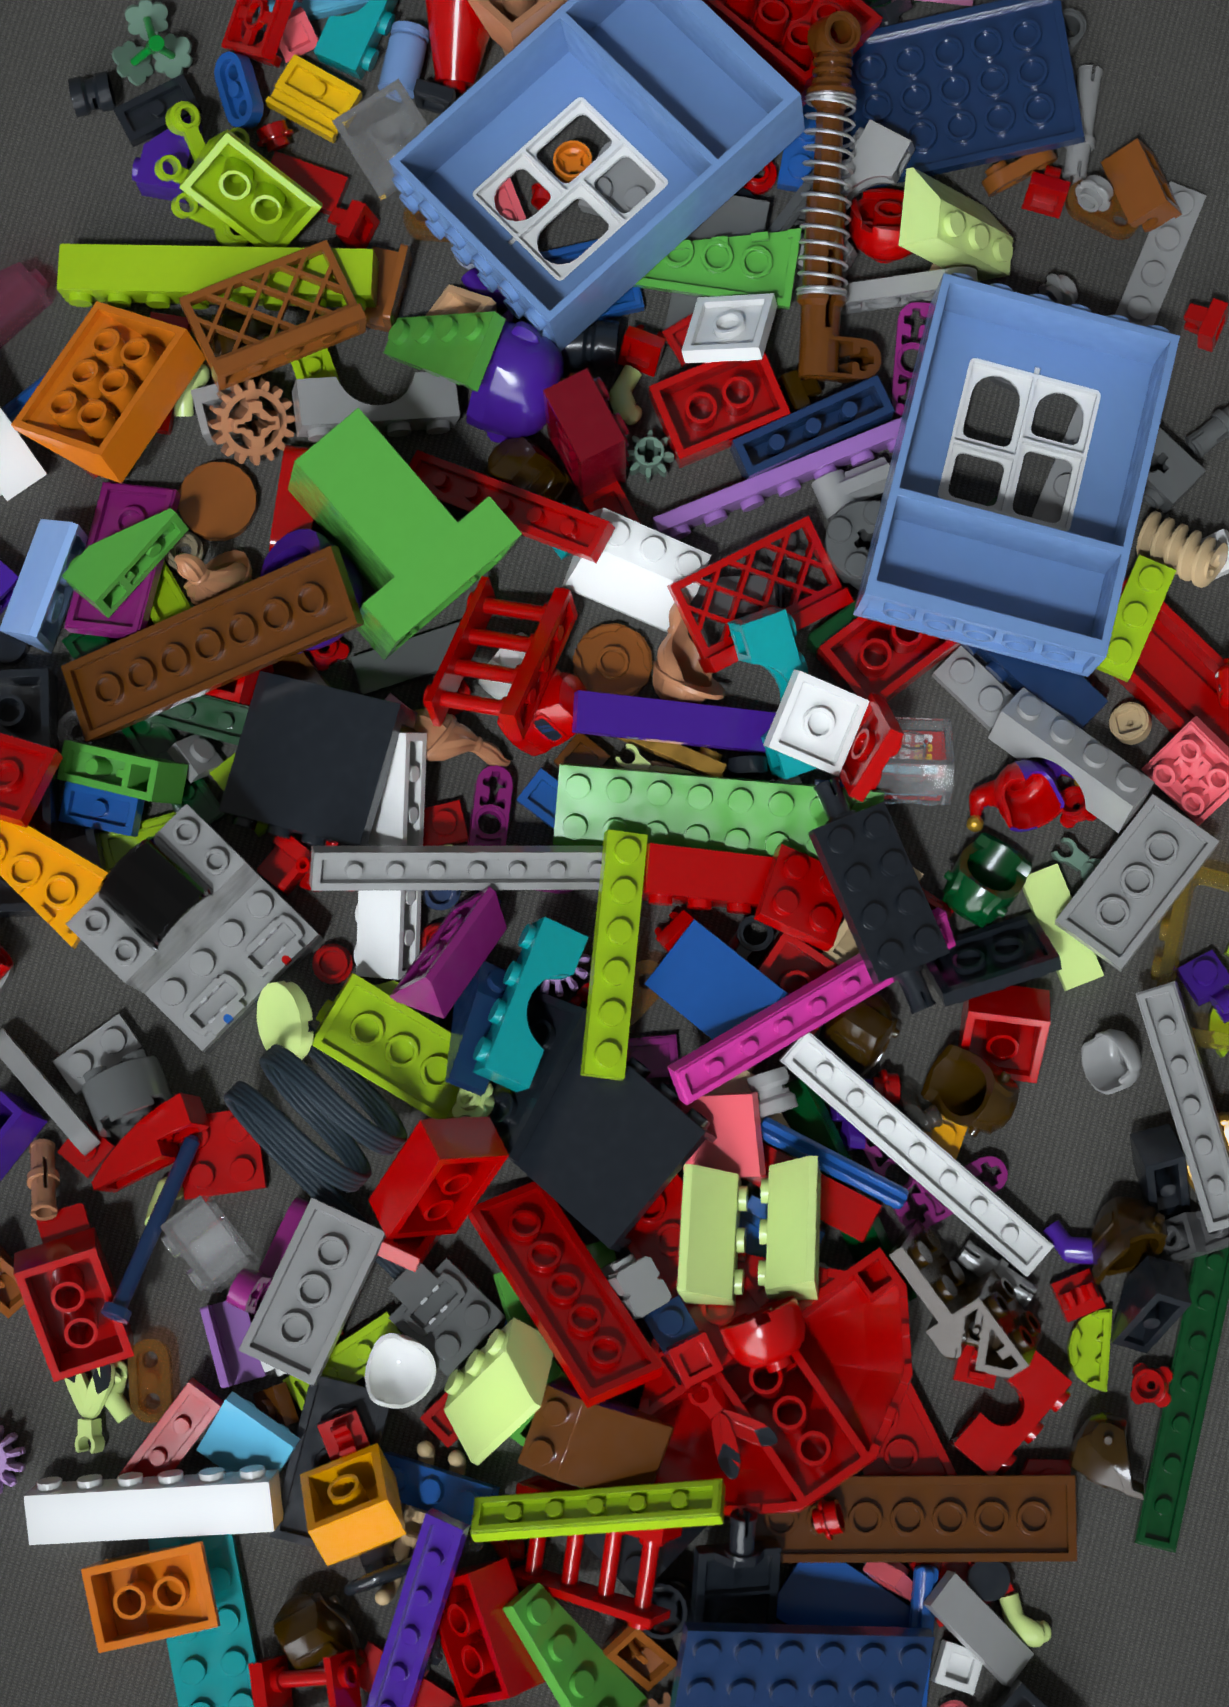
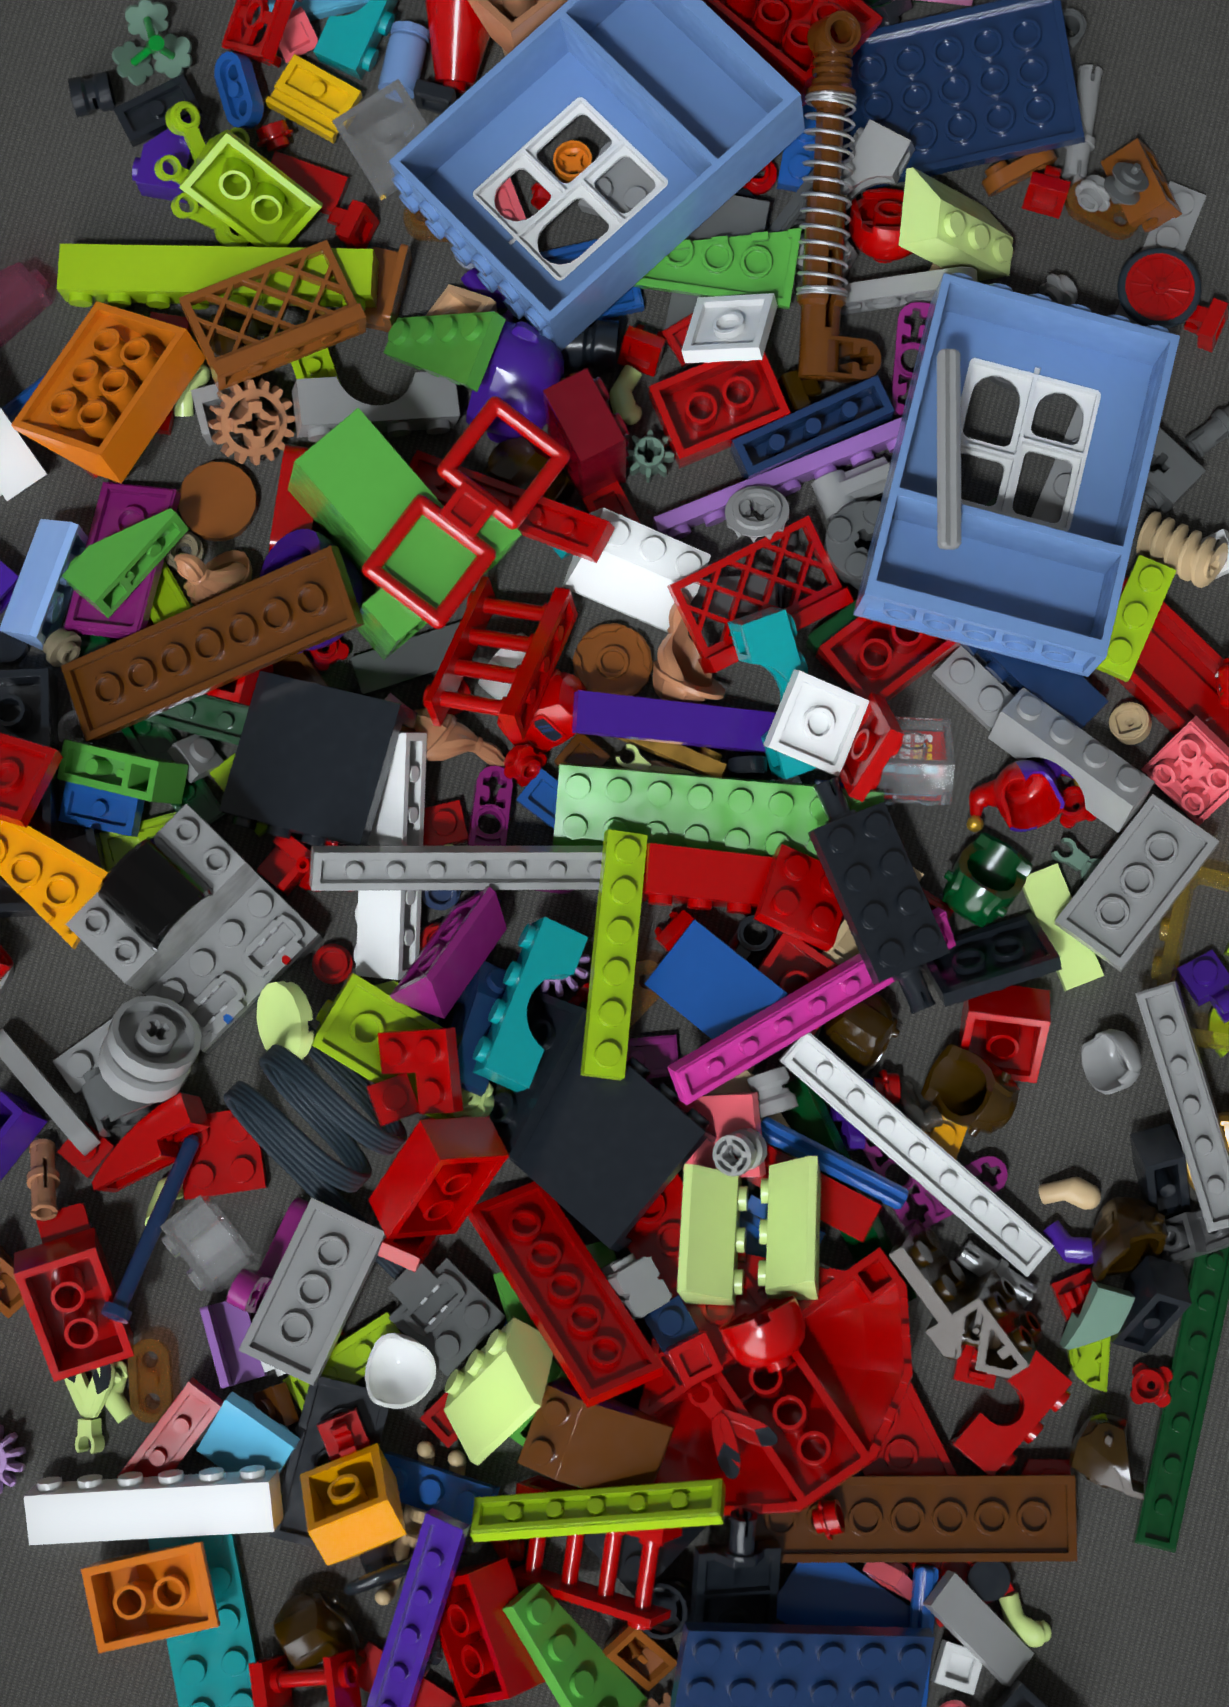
(62, 647): none -> dark tan plate
(149, 1049): none -> light grey wheel
(393, 1099): none -> red plate
(434, 1060): none -> red plate
(466, 512): none -> red bar
(523, 764): none -> red plate
(744, 1144): none -> light grey wheel
(764, 501): none -> light grey gear
(948, 449): none -> light grey axle
(1072, 1190): none -> tan arm
(1100, 1316): none -> sand green slope
(1126, 183): none -> dark grey wheel
(1159, 287): none -> red wheel

